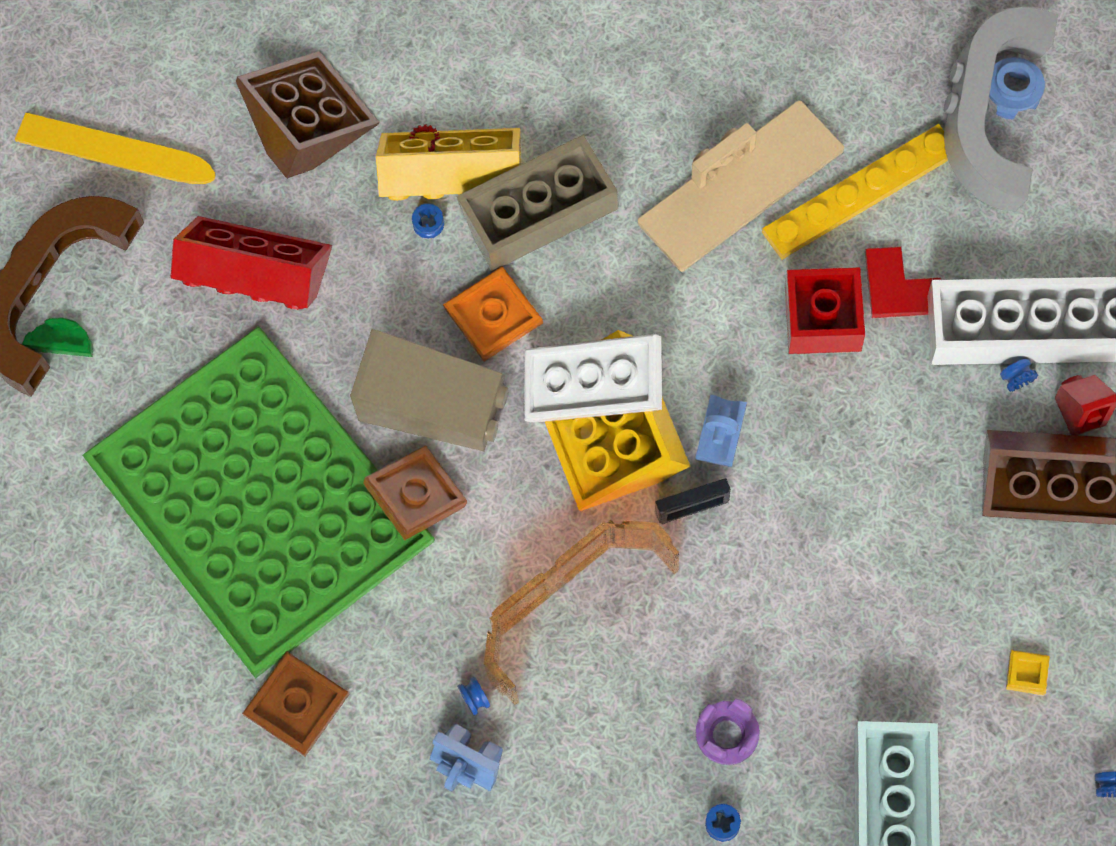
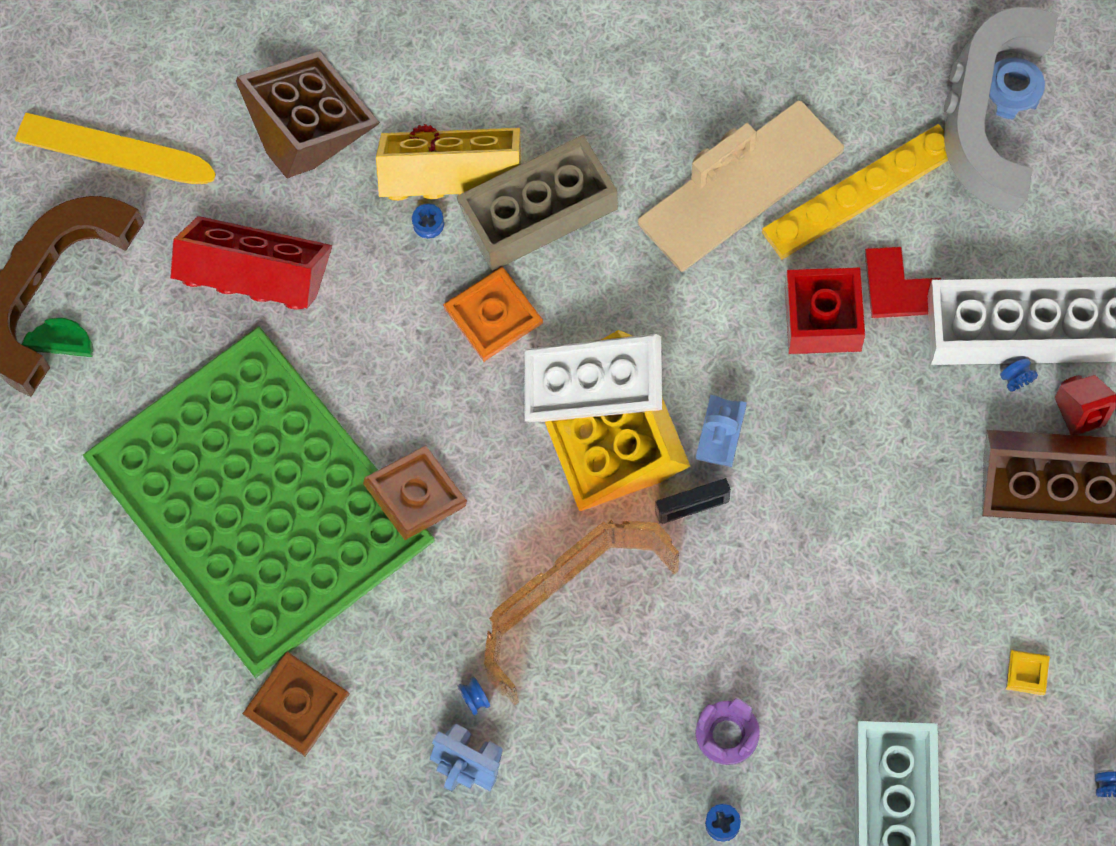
(427, 392): dark tan slope -> none

